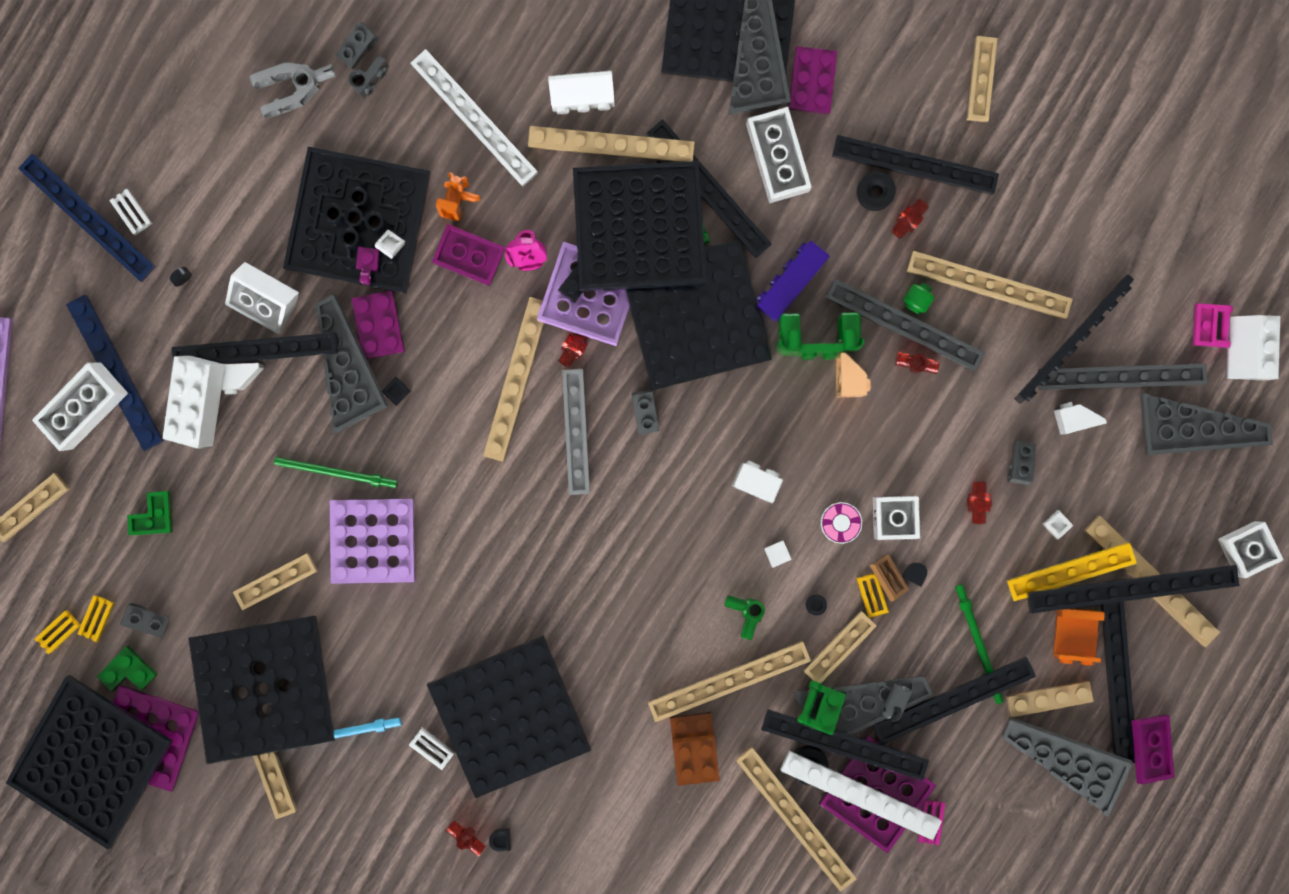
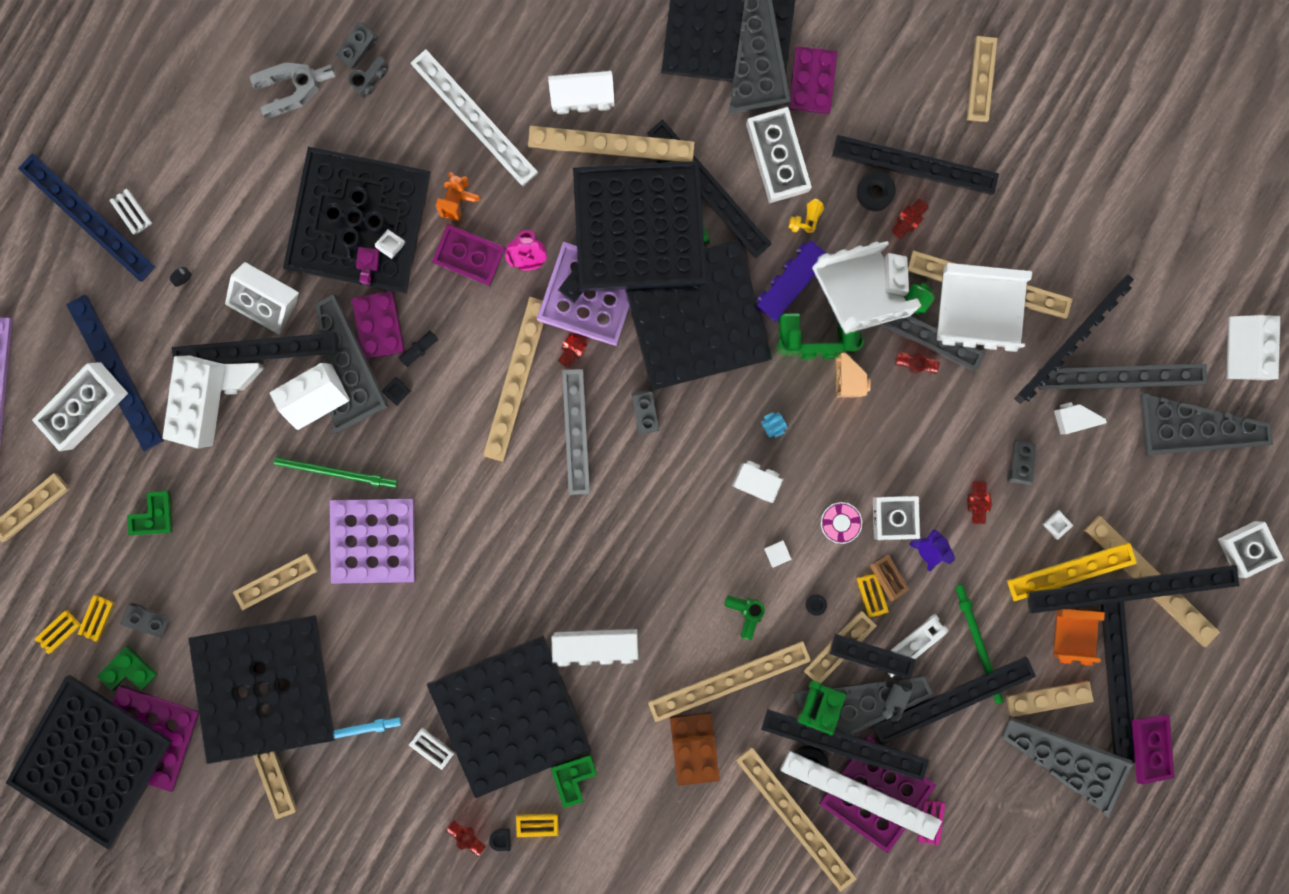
(310, 395): none -> white slope
(418, 348): none -> black pin
(524, 817): none -> yellow tile
(567, 777): none -> green plate
(595, 646): none -> white brick
(774, 425): none -> medium azure gear
(814, 210): none -> yellow piece
(857, 288): none -> white panel
(872, 656): none -> black plate
(896, 274): none -> white plate
(915, 573): black tile -> none
(921, 639): none -> white plate
(934, 549): none -> dark purple piece
(982, 306): none -> white panel
(1206, 325): dark pink plate -> none

